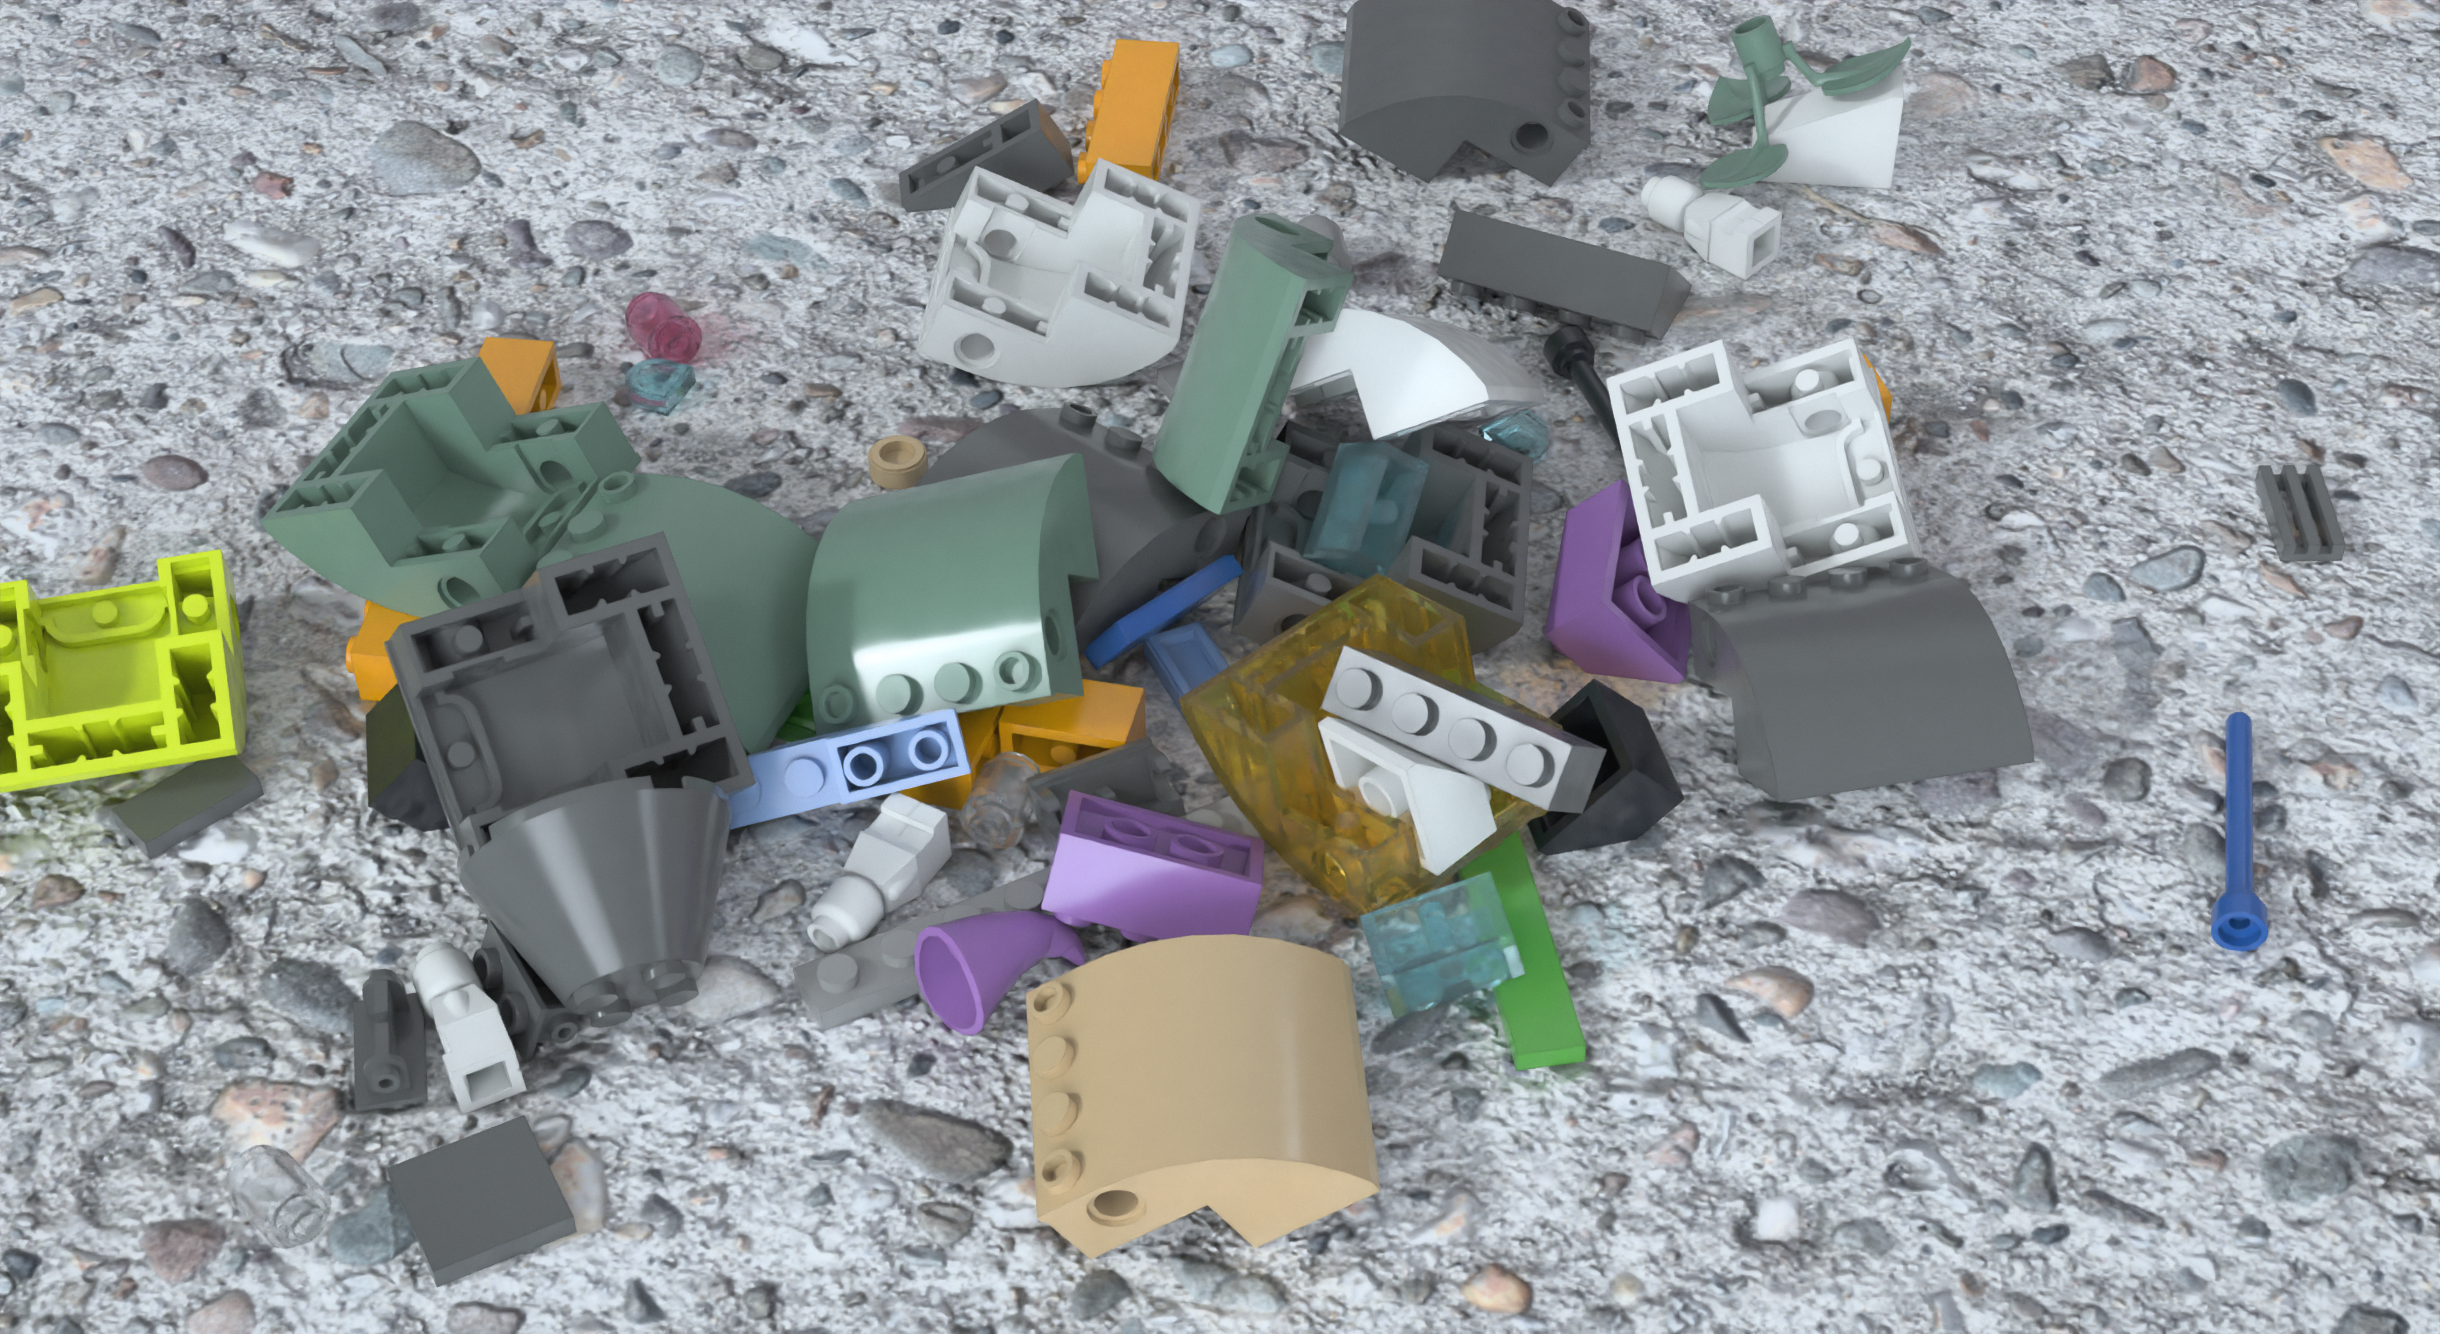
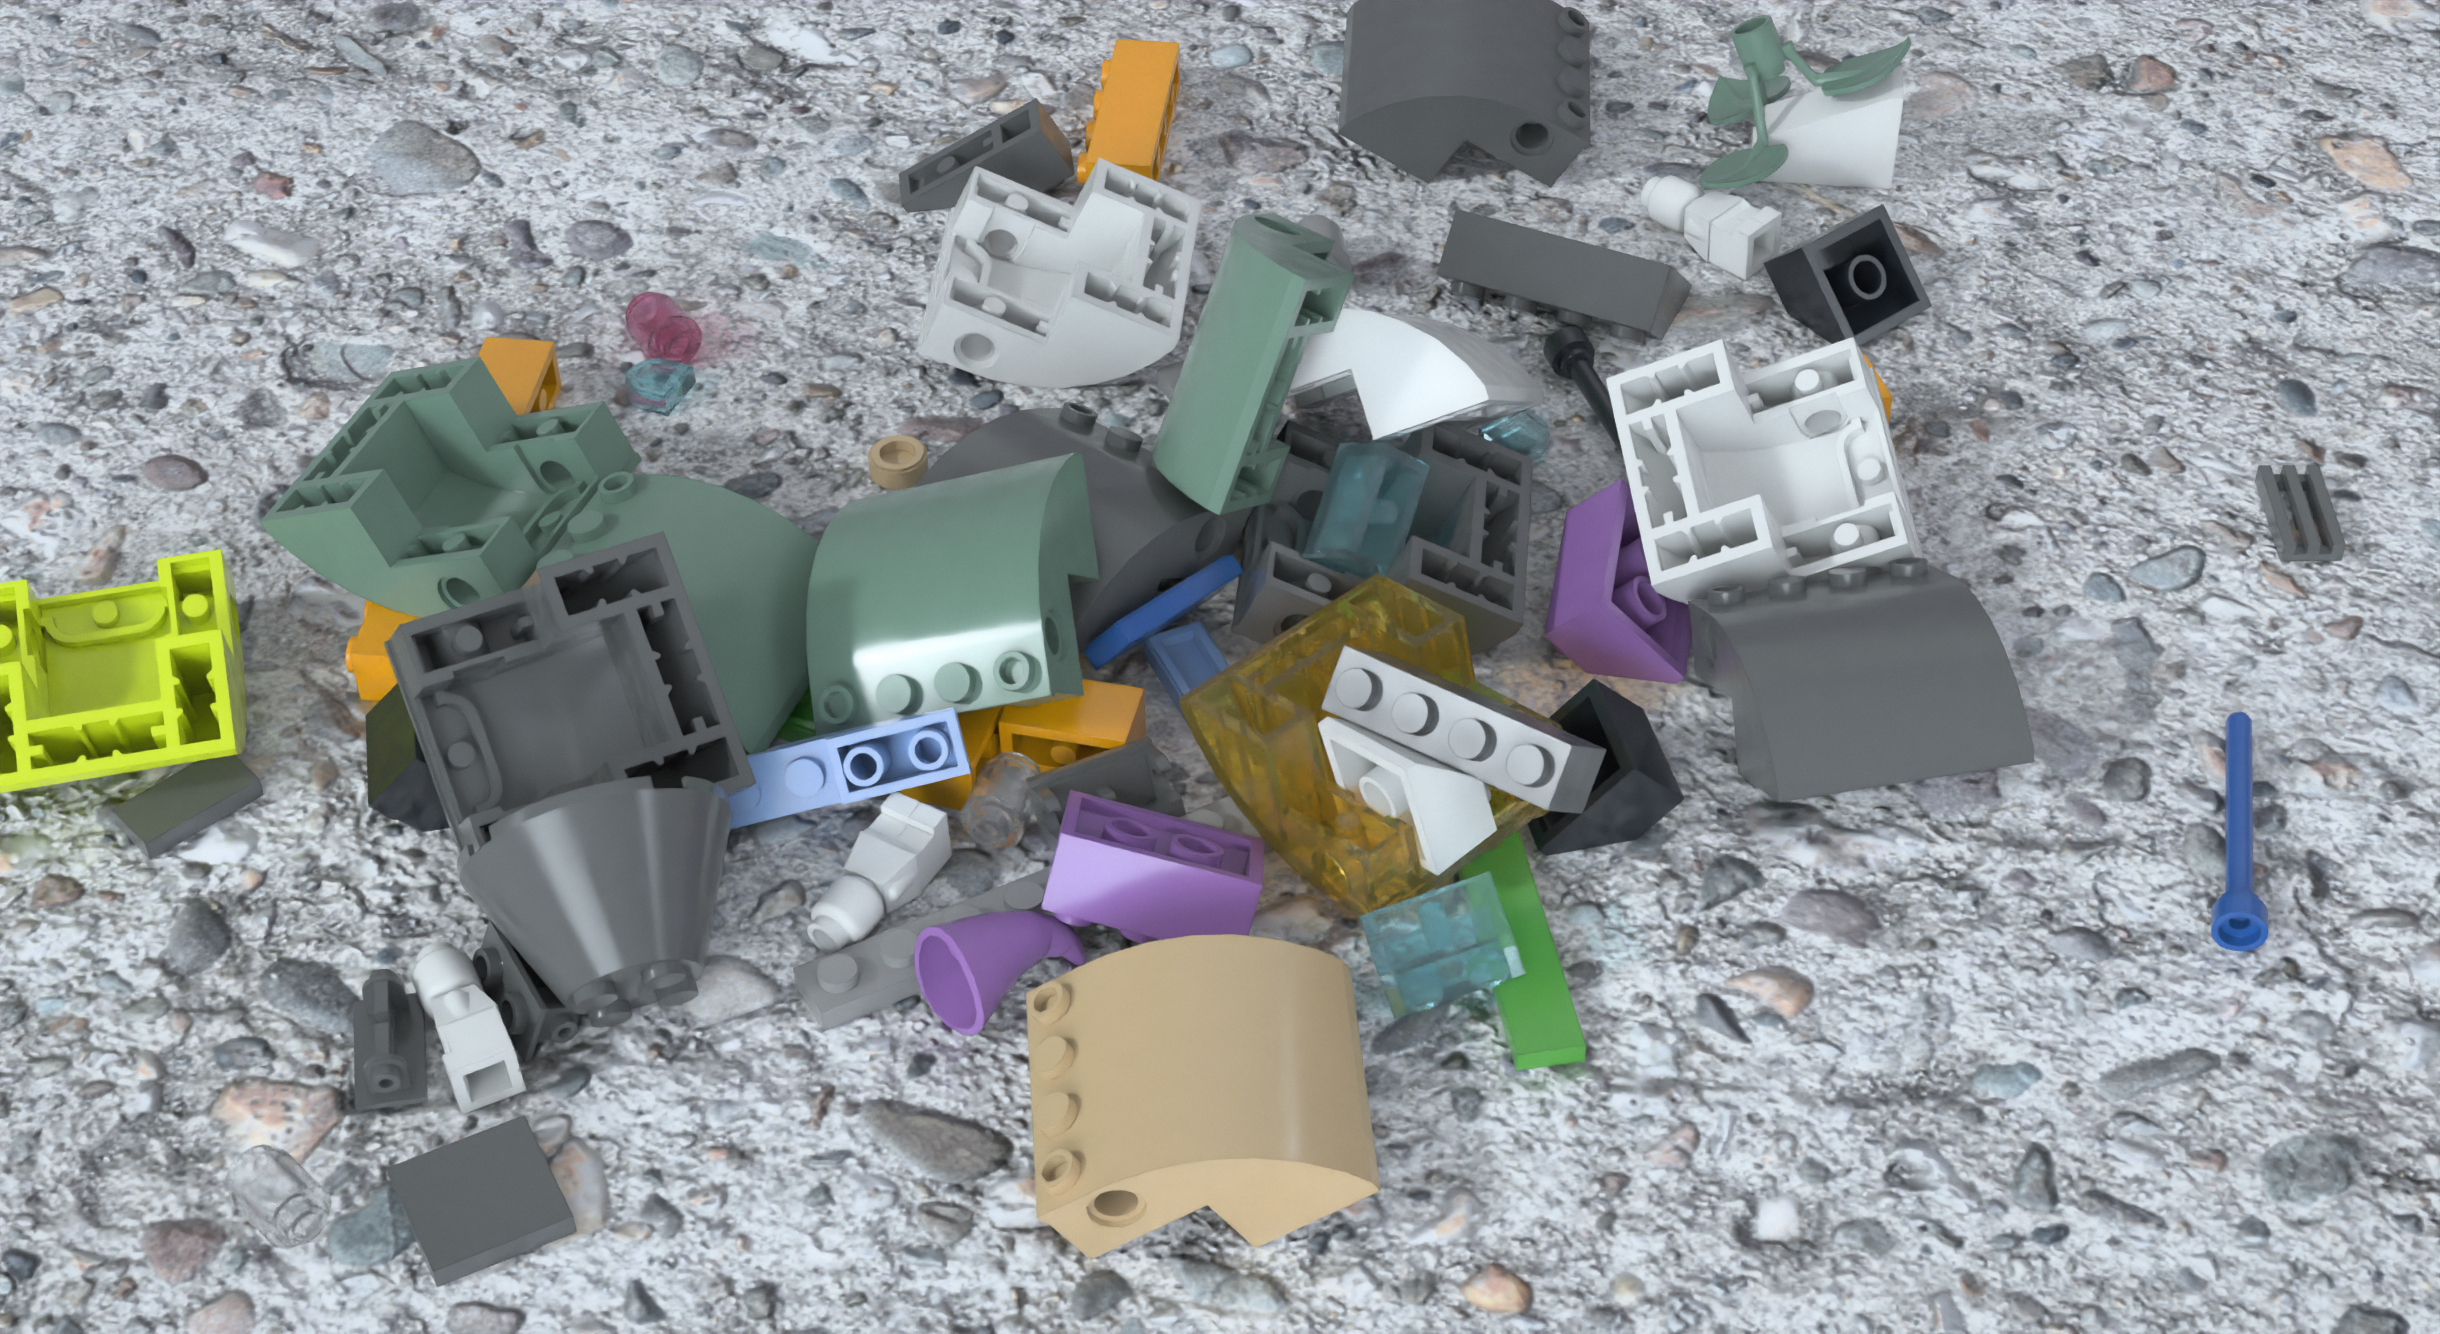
(1850, 279): none -> black slope

